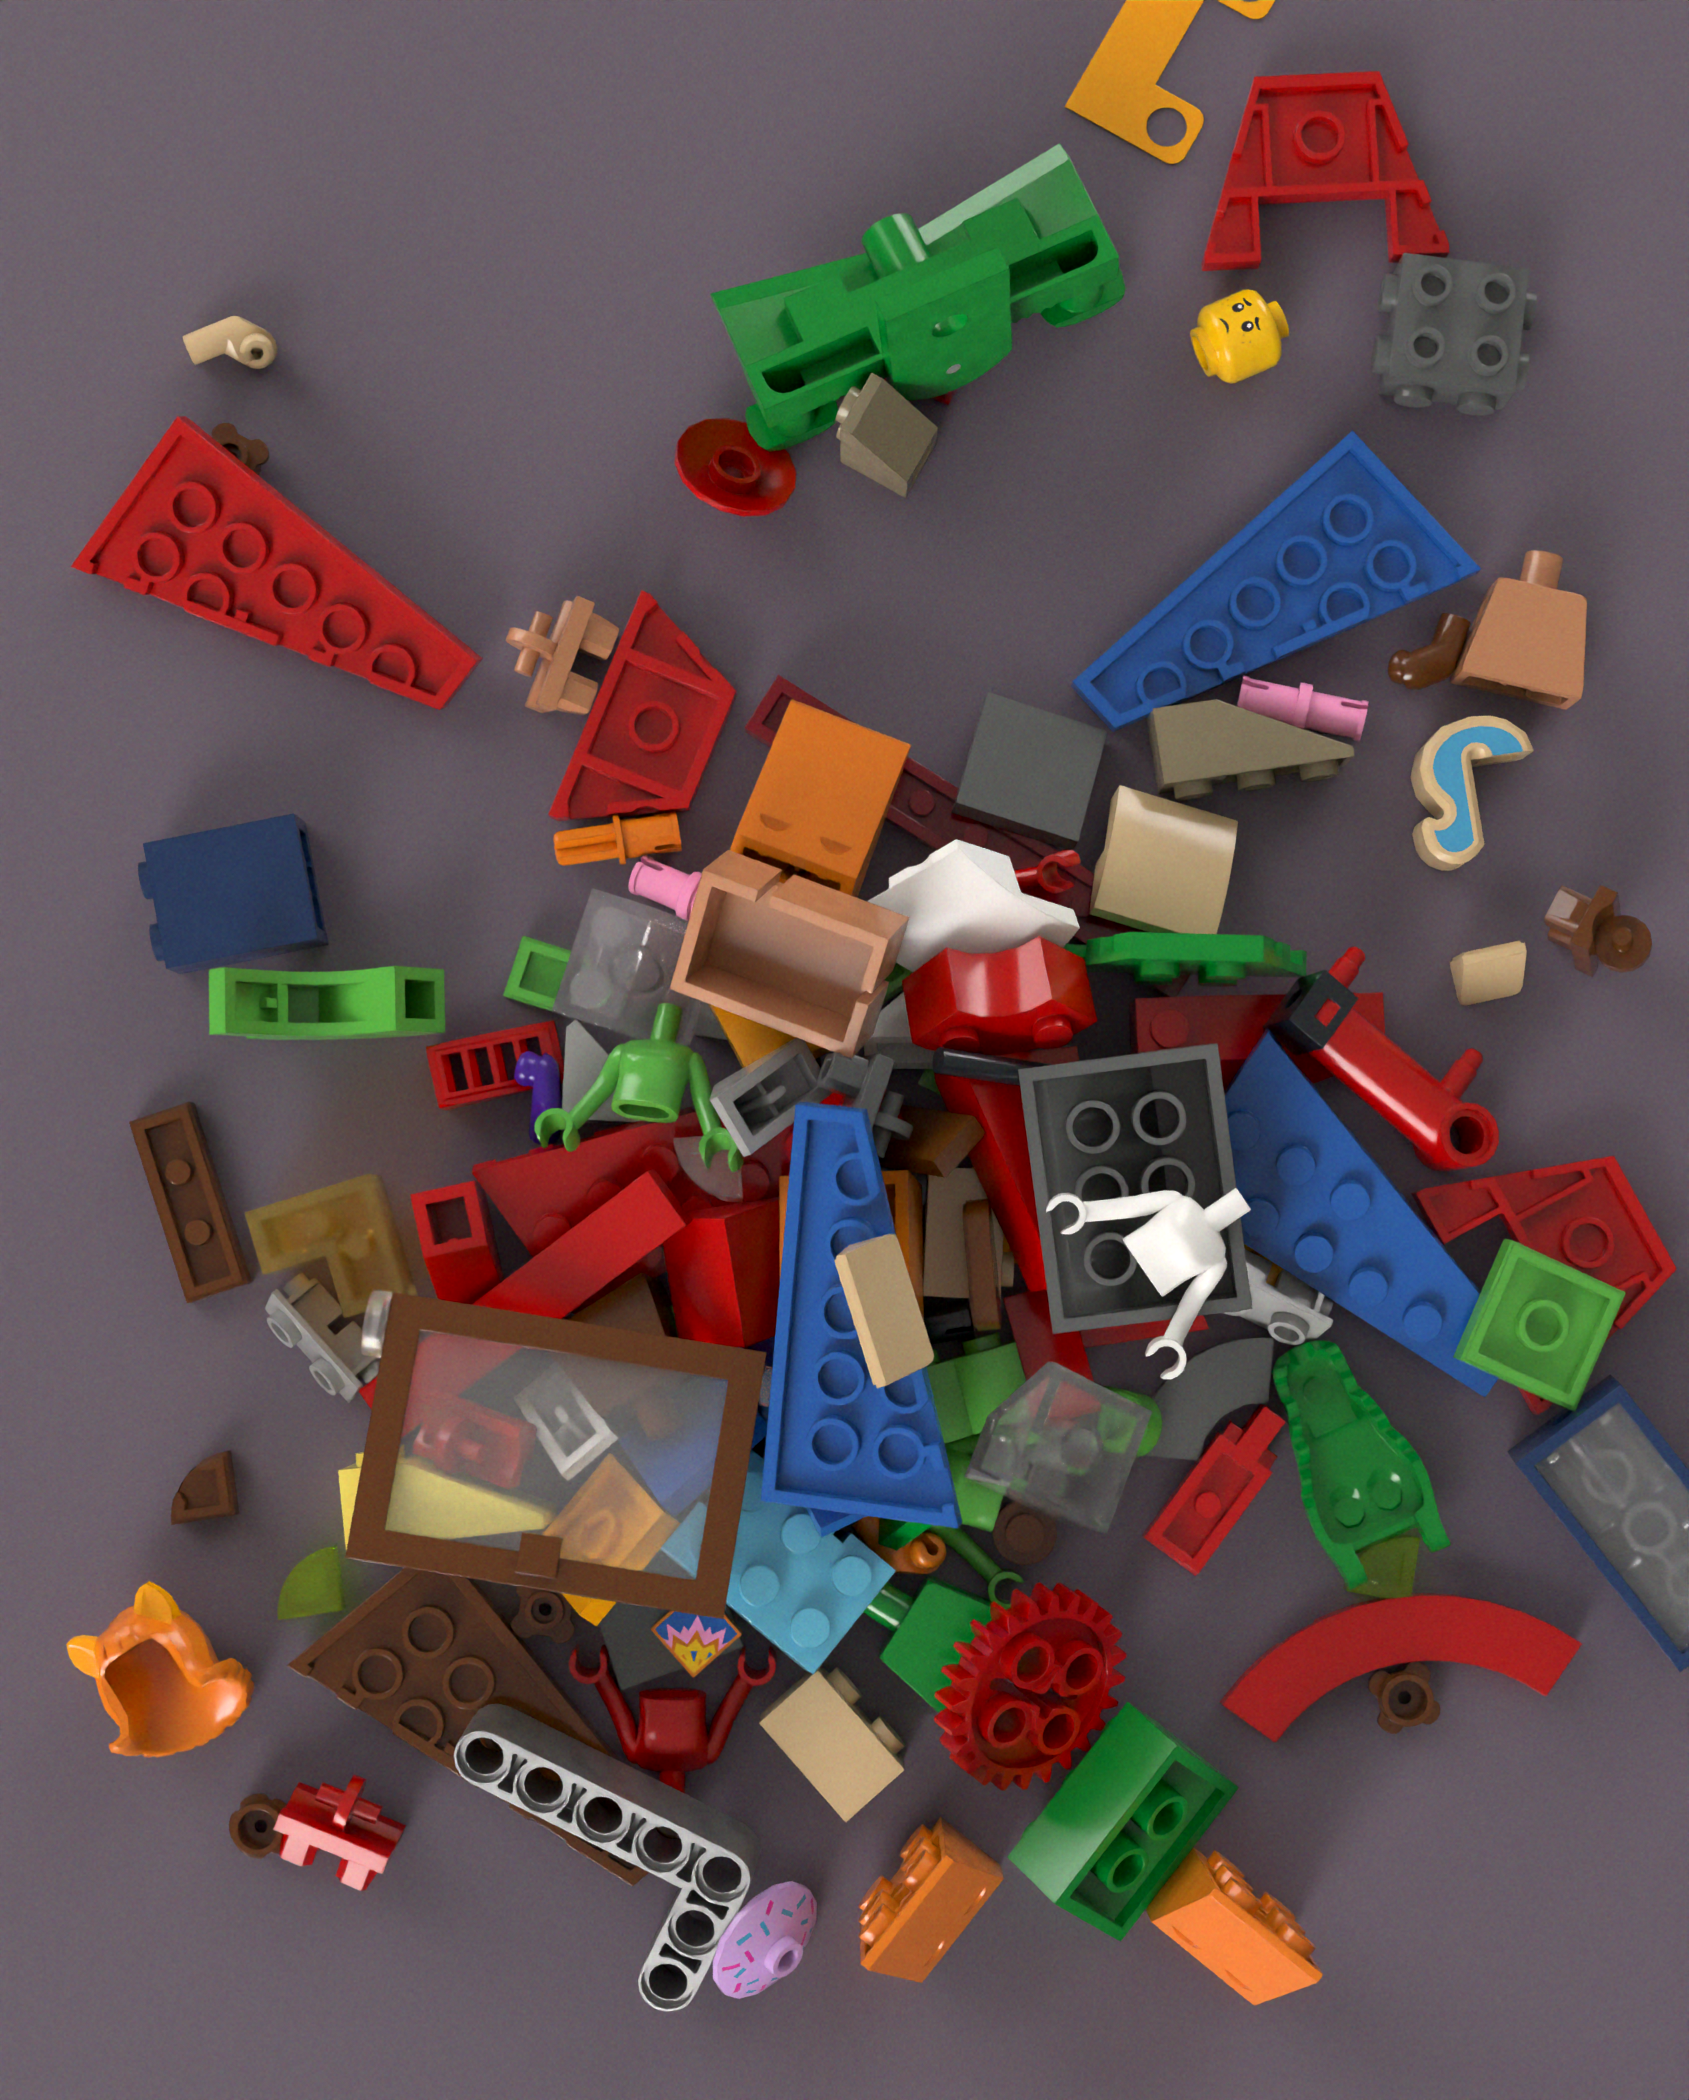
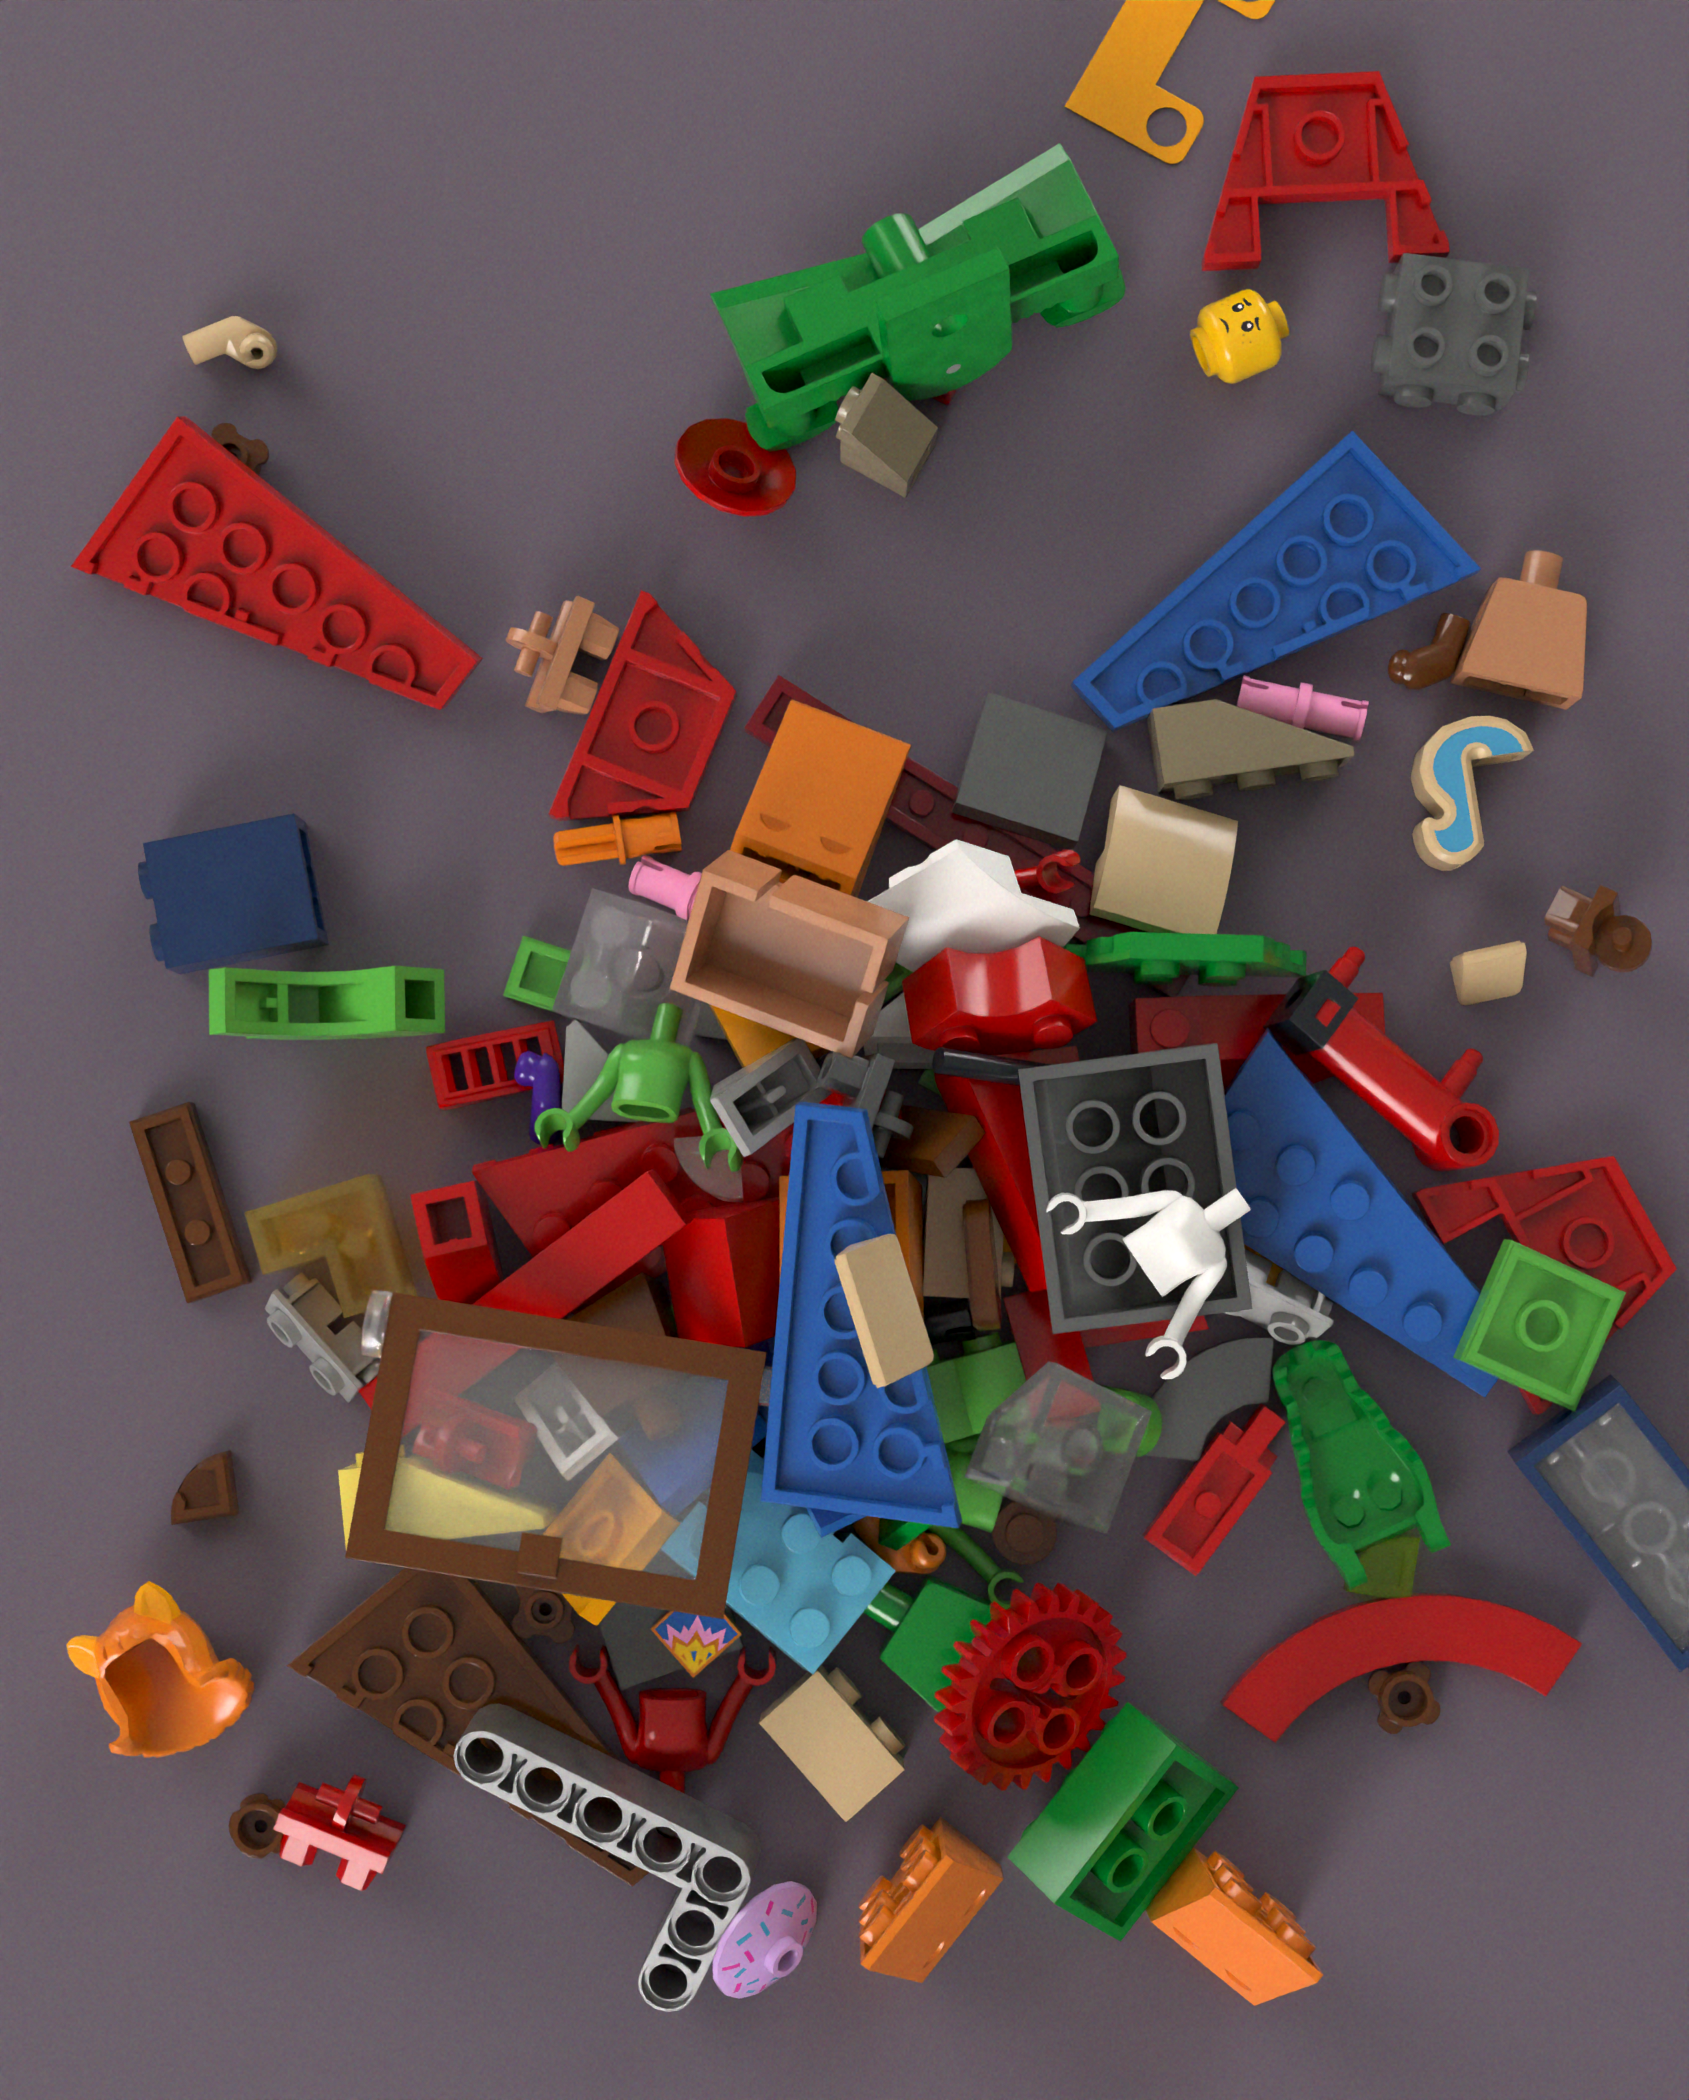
(313, 1586): clear neon green tile -> none

